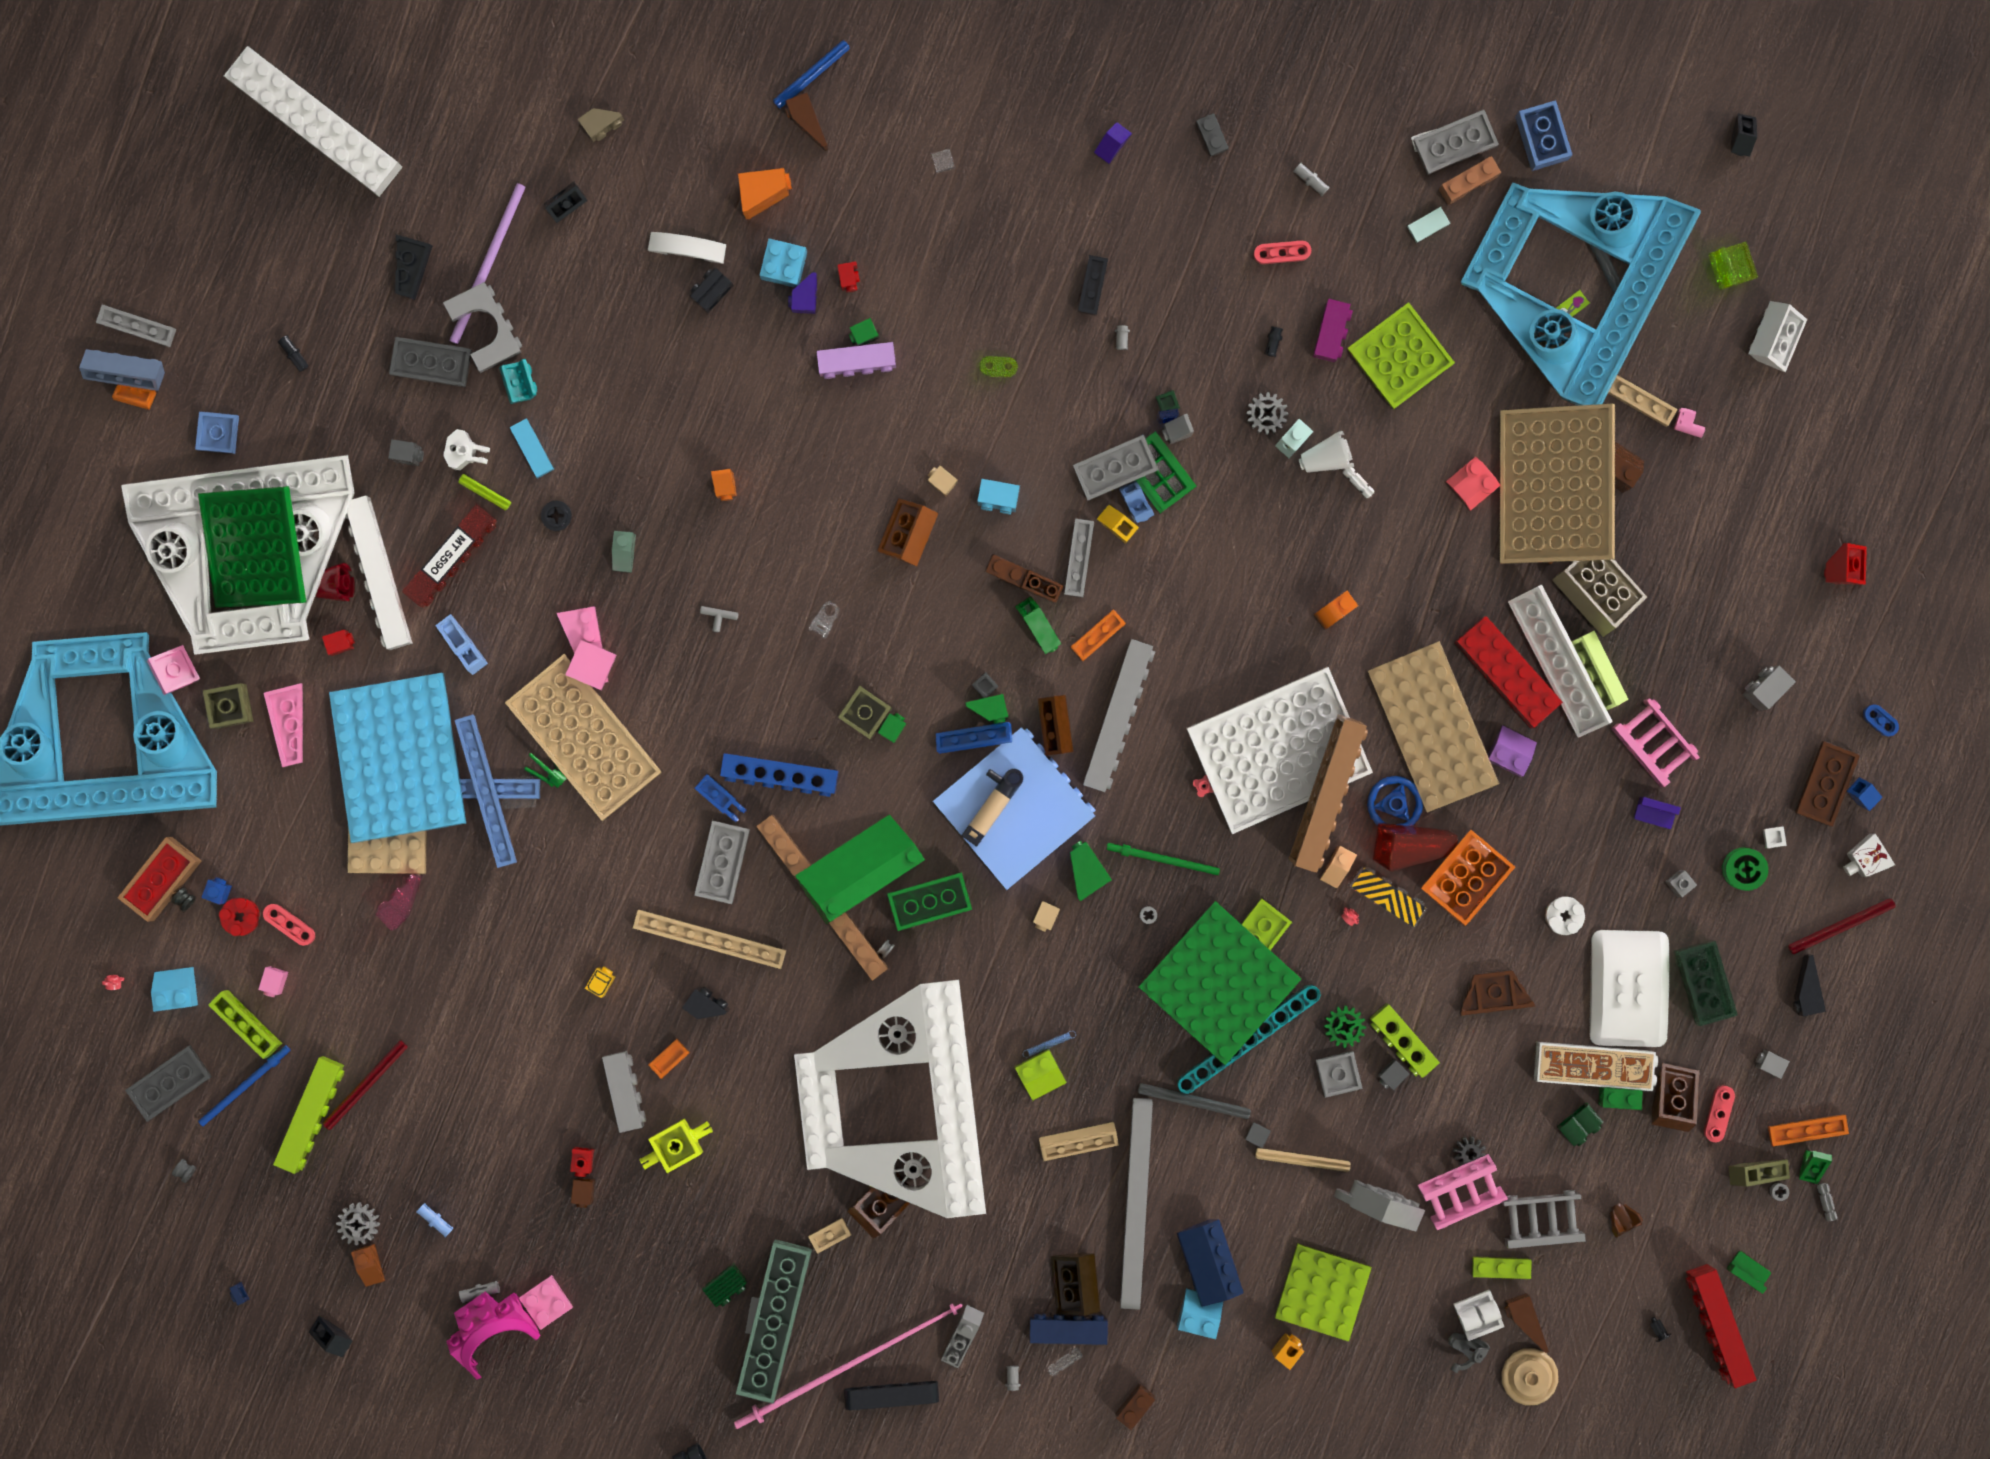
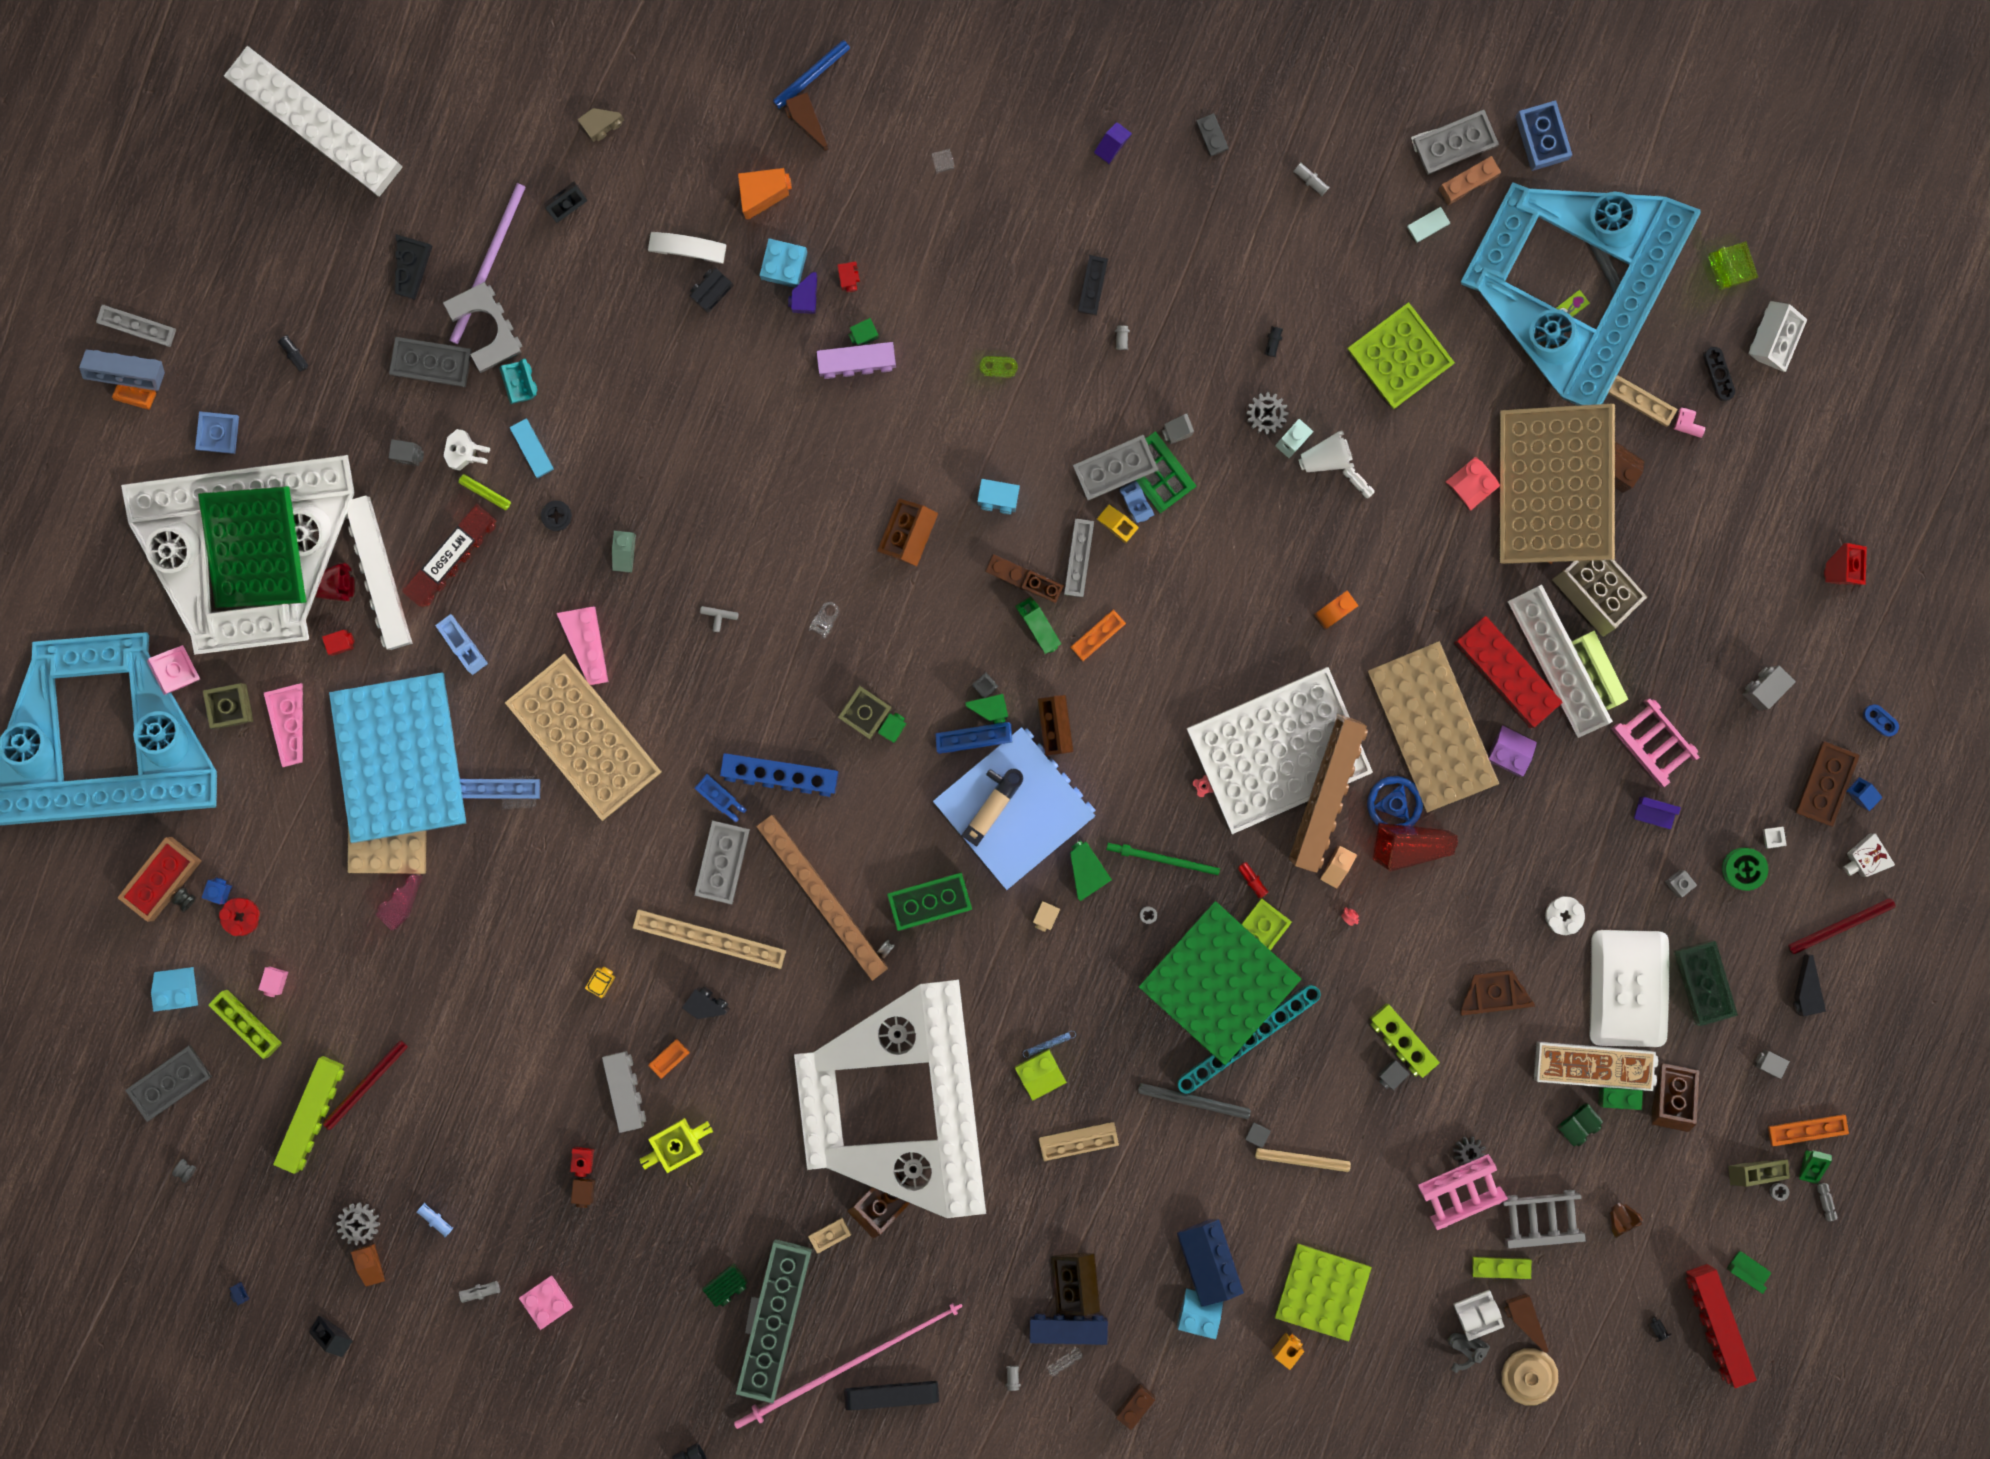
(112, 982): coral plate -> none
(272, 1061): blue bar -> none
(281, 920): coral plate -> none
(483, 1319): dark pink piece -> none
(485, 791): medium blue plate -> none
(556, 777): green plant -> none
(591, 665): bright pink tile -> none
(724, 484): orange slope -> none
(859, 868): green slope -> none
(942, 480): tan brick -> none
(962, 1336): light grey slope -> none
(1118, 715): light grey brick -> none
(1136, 1203): light grey beam -> none
(1167, 401): dark green tile -> none
(1167, 415): clear blue tile -> none
(1253, 880): none -> red axle
(1290, 248): coral plate -> none
(1332, 330): magenta brick -> none
(1338, 1074): light grey tile -> none
(1349, 1038): green gear -> none
(1383, 1205): light grey brick -> none
(1388, 897): brick -> none
(1468, 878): orange slope -> none
(1719, 1104): coral plate -> none
(1729, 385): none -> black beam
(1744, 135): black slope -> none

